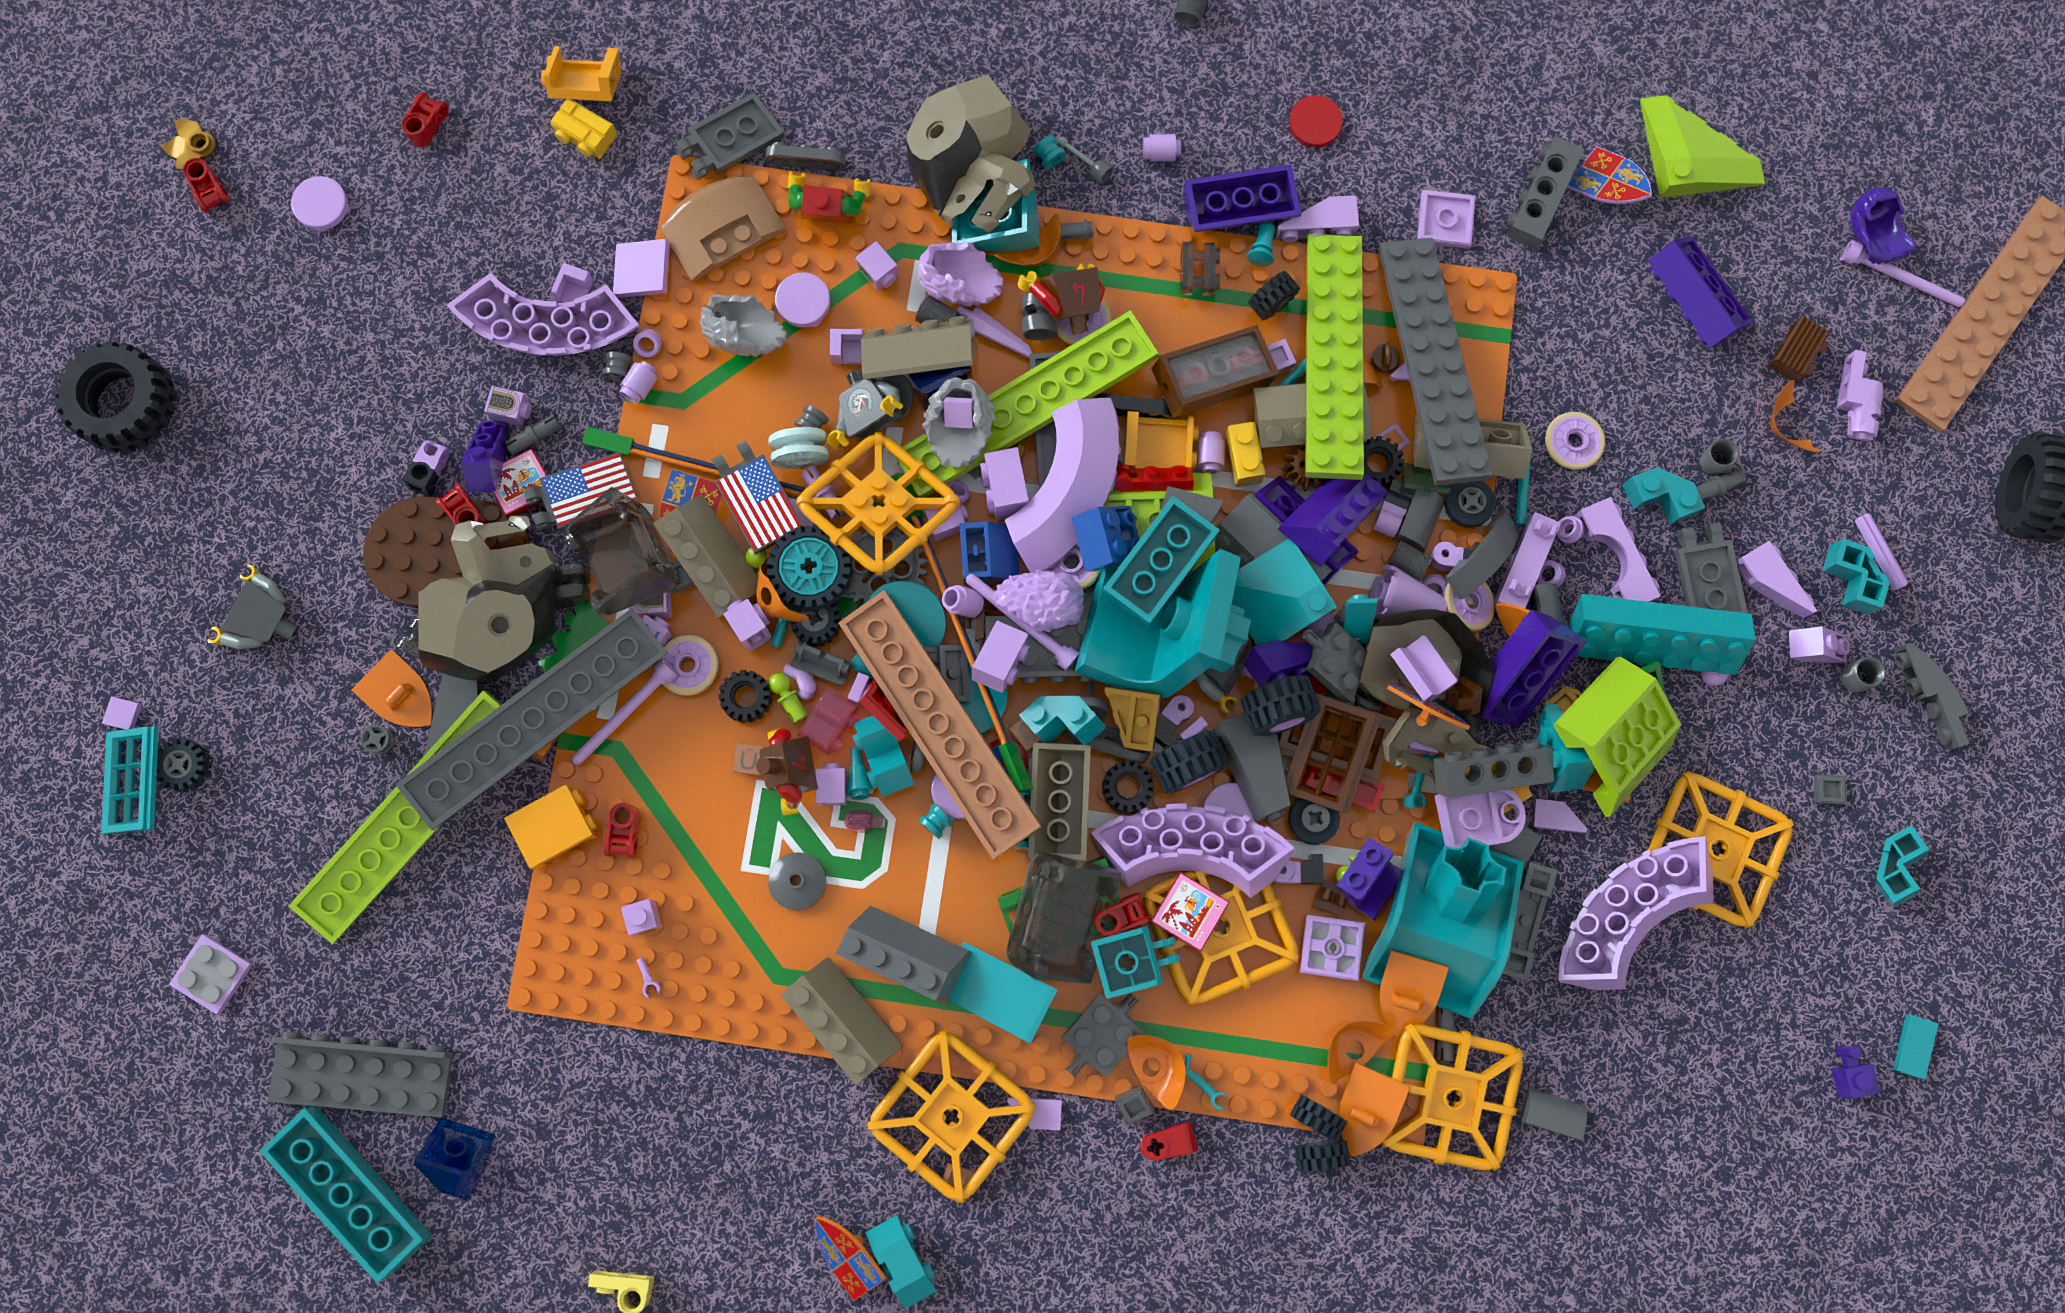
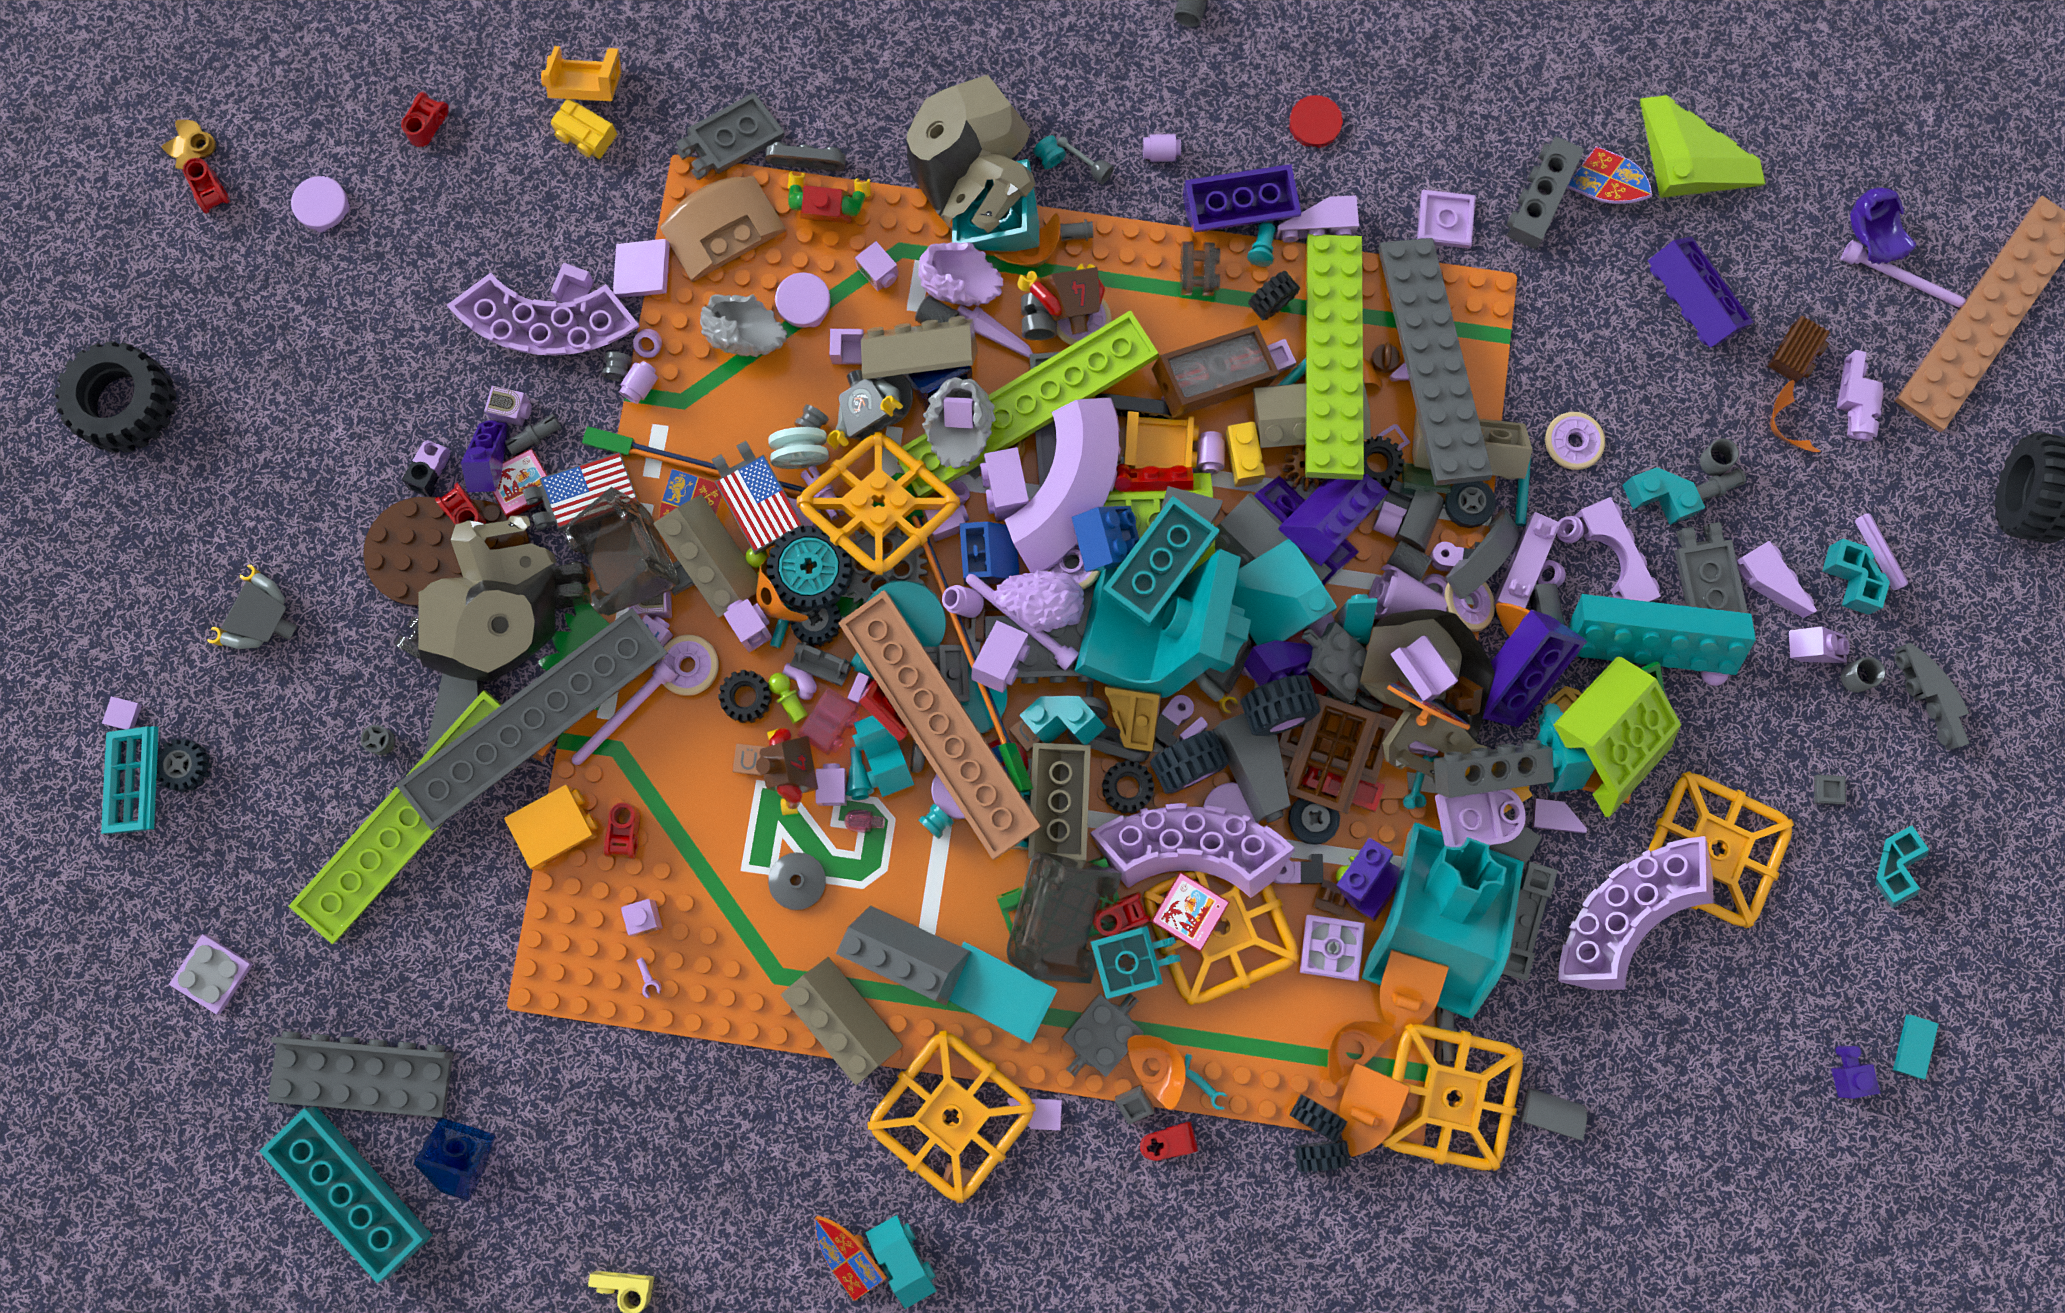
(396, 692): orange shield -> none

